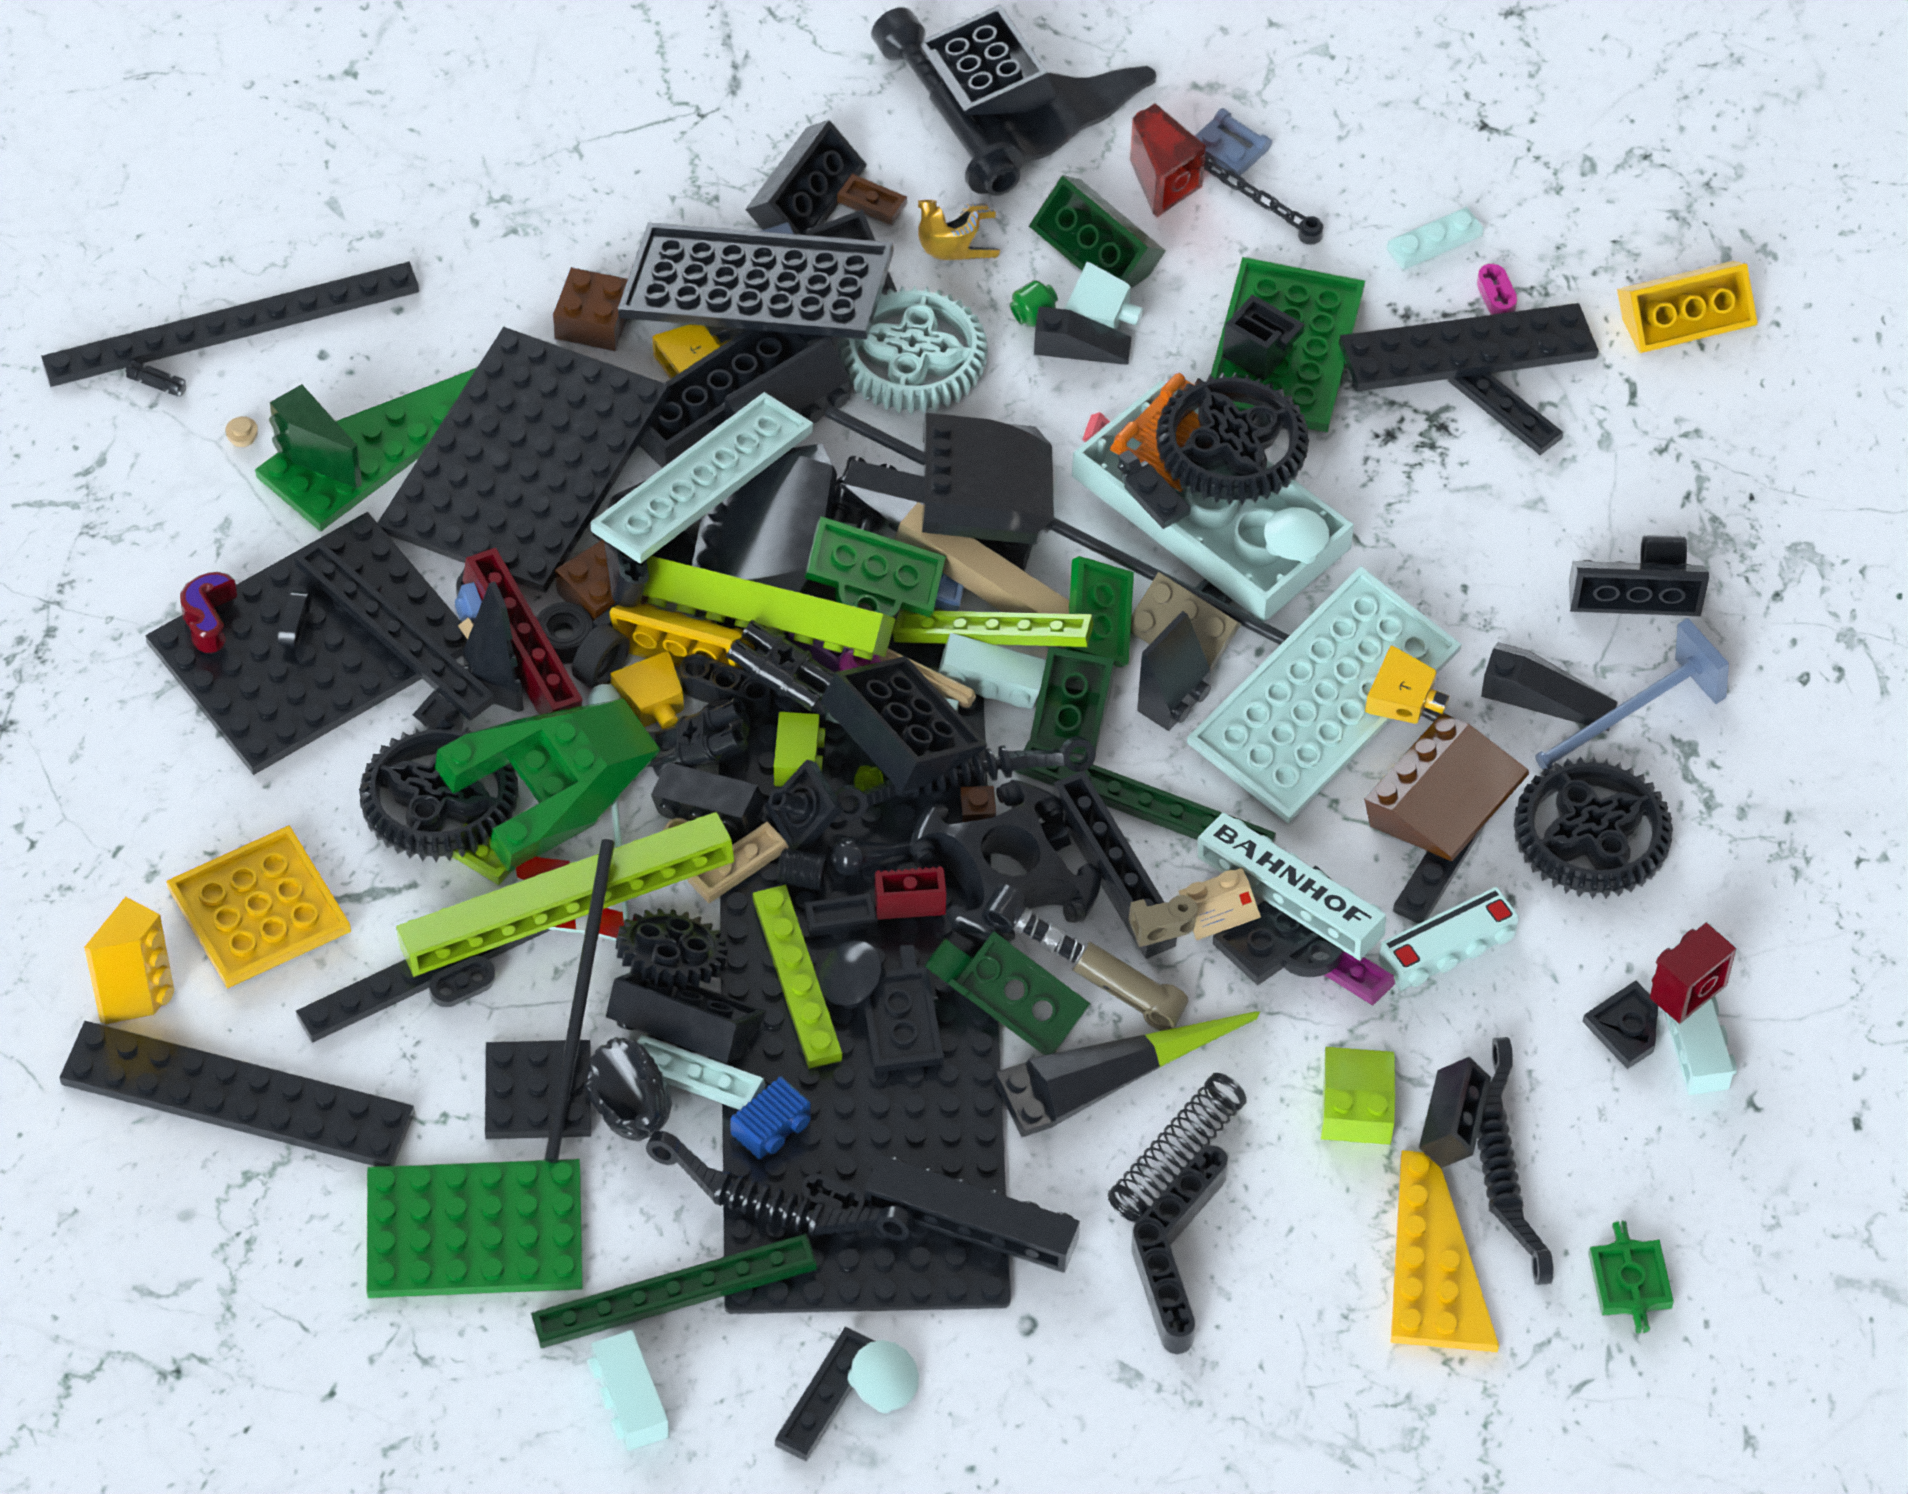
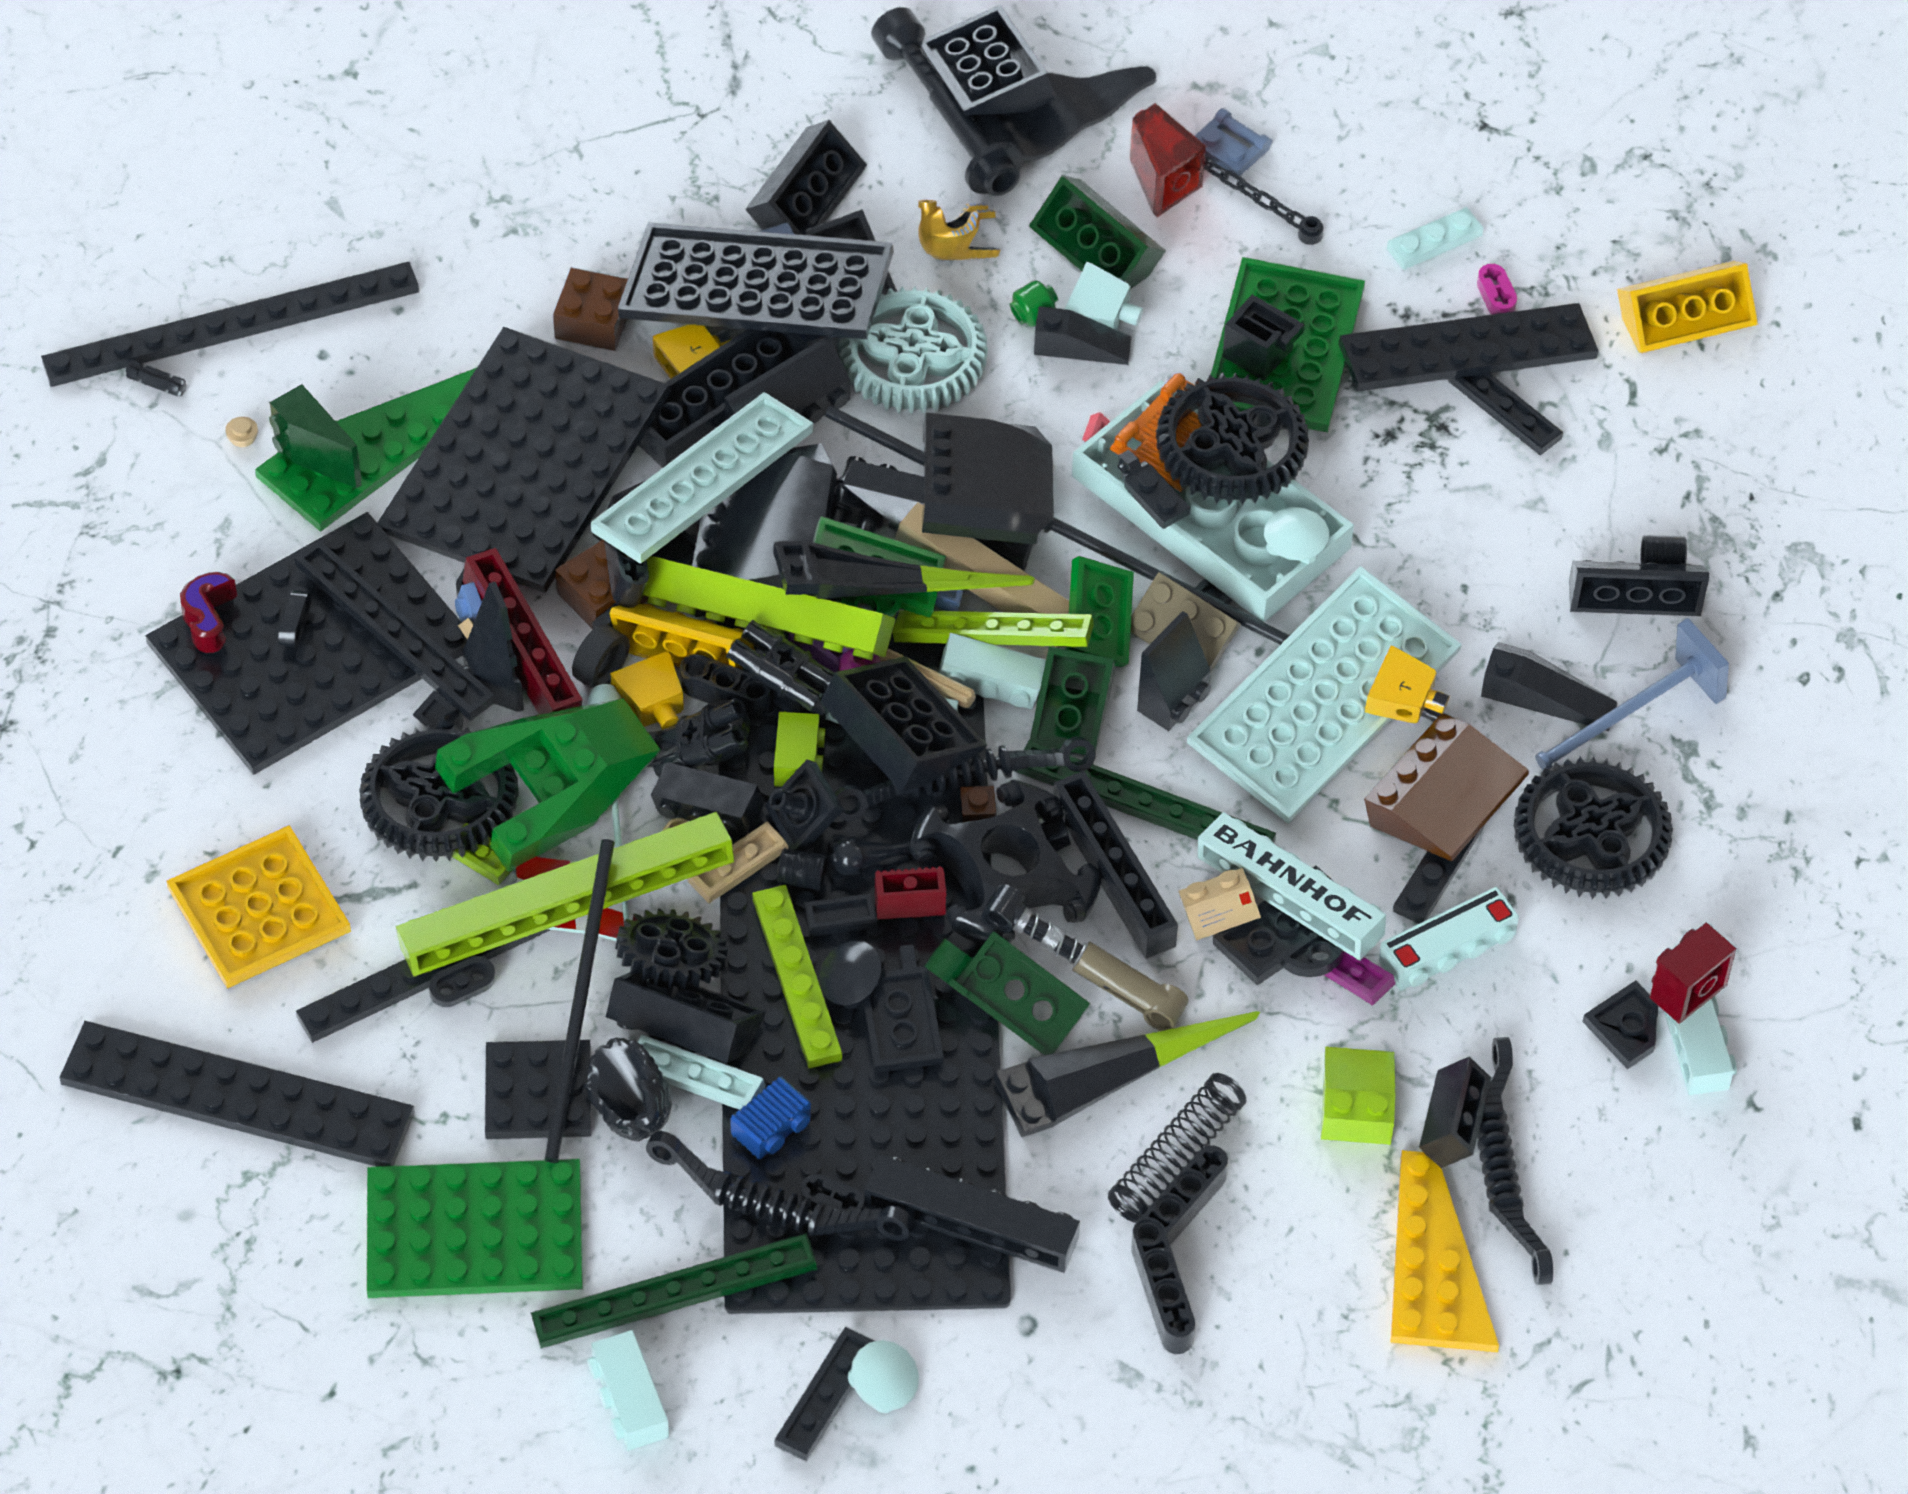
(129, 964): yellow slope -> none
(565, 616): black tyre -> none
(838, 573): none -> black plate
(867, 777): clear neon green plate -> none
(872, 198): reddish brown plate -> none
(1162, 920): dark tan leg -> none
(1630, 1277): green plate -> none

